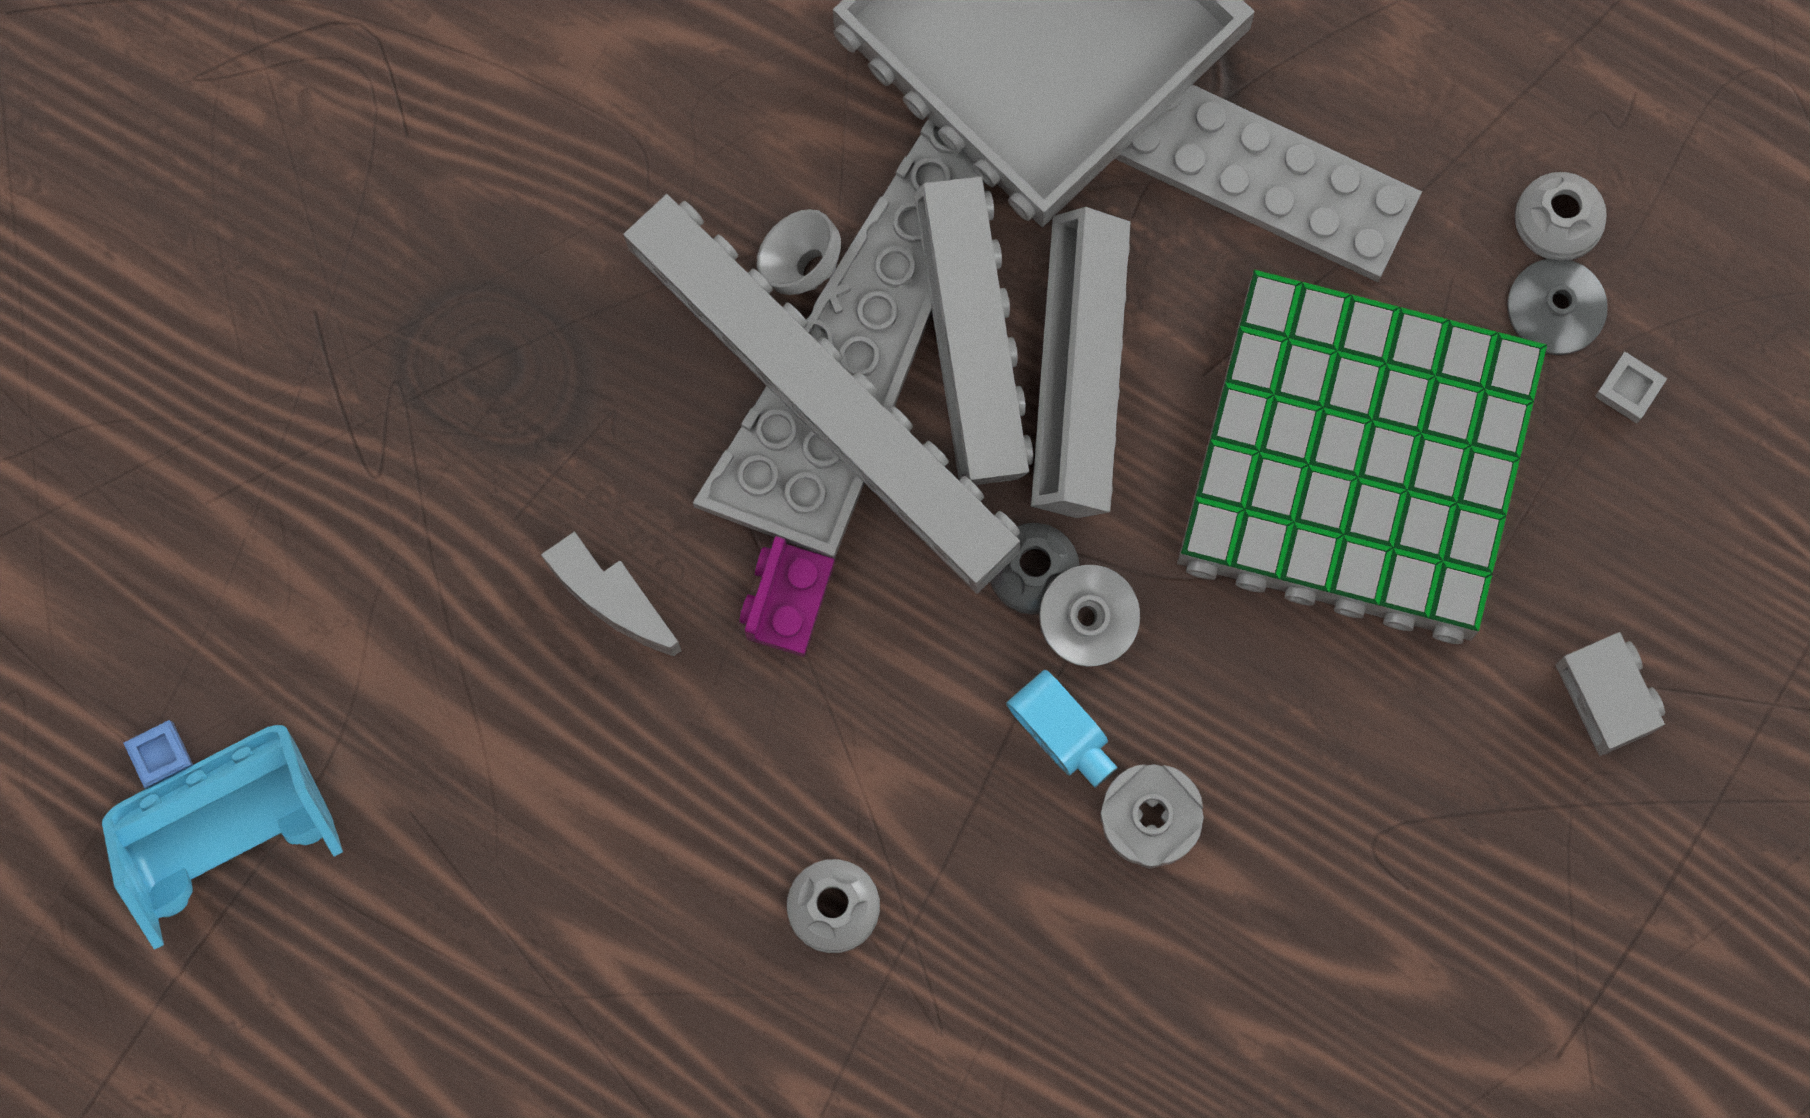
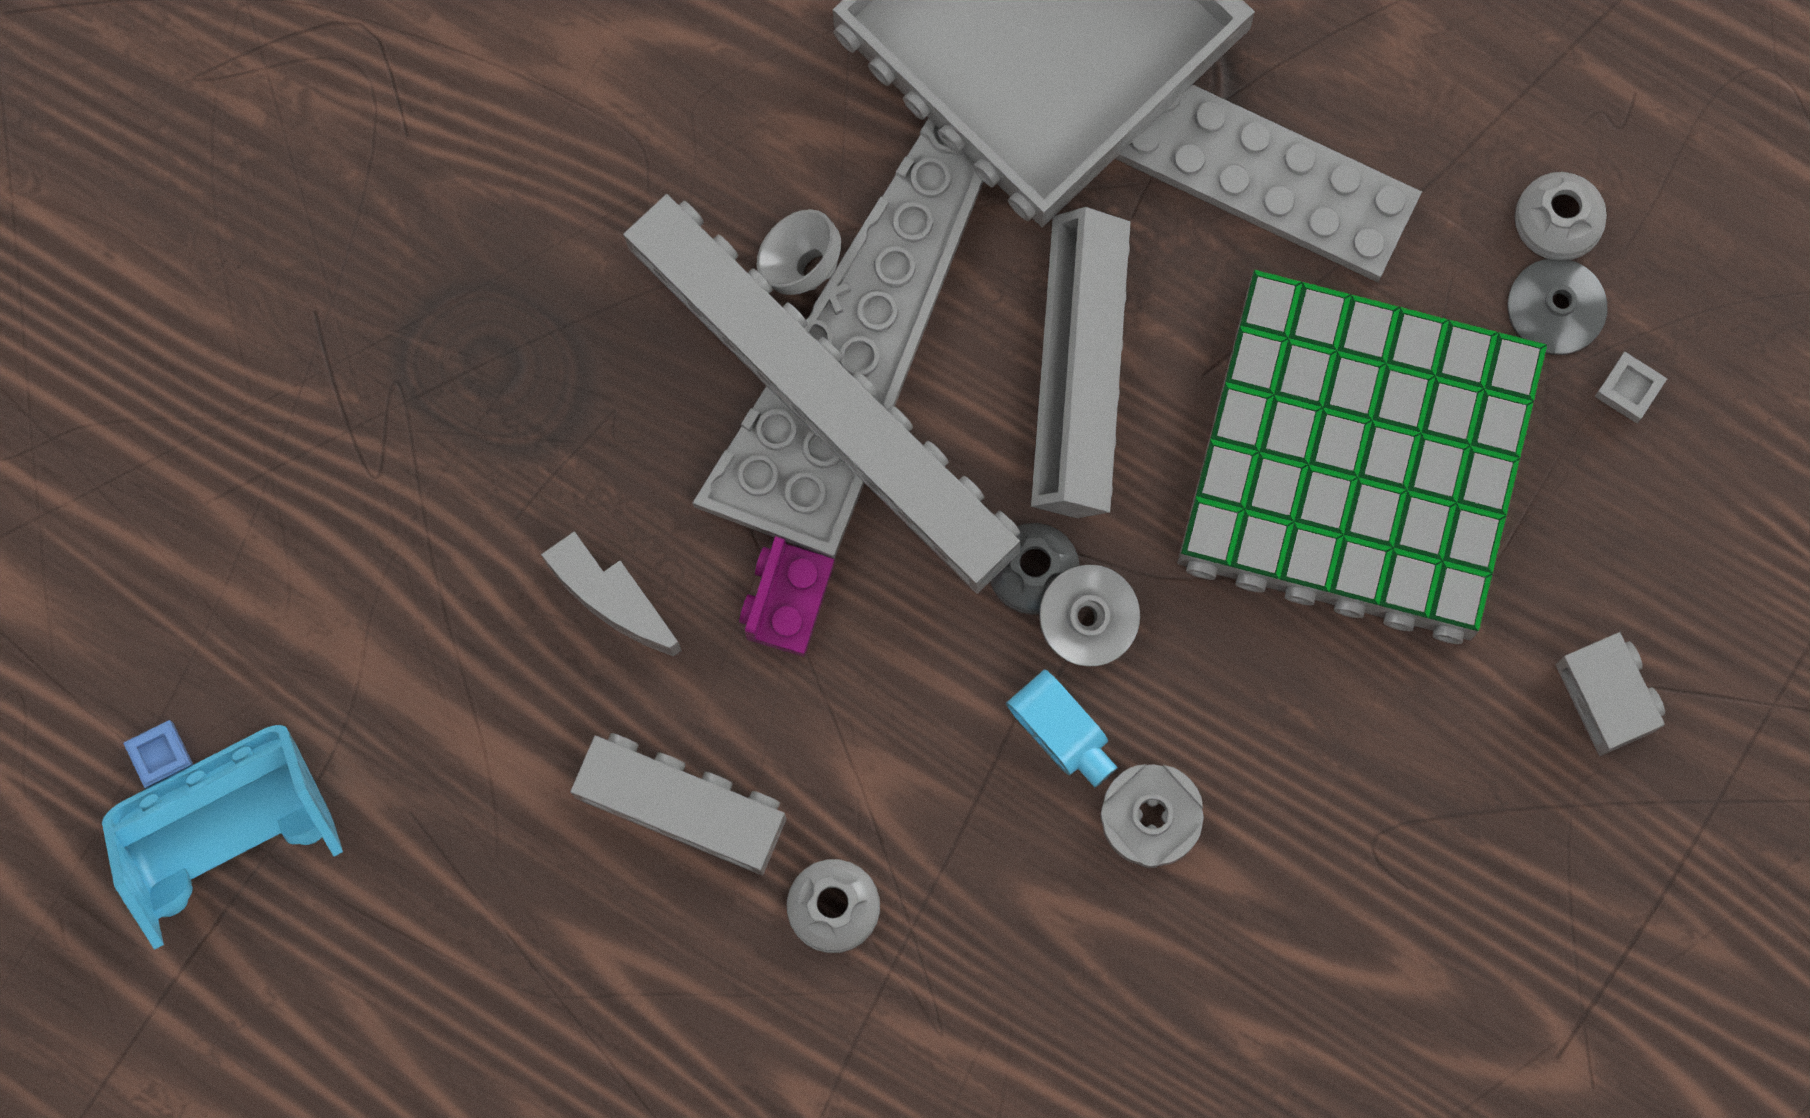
(679, 804): none -> light grey brick
(972, 330): light grey brick -> none

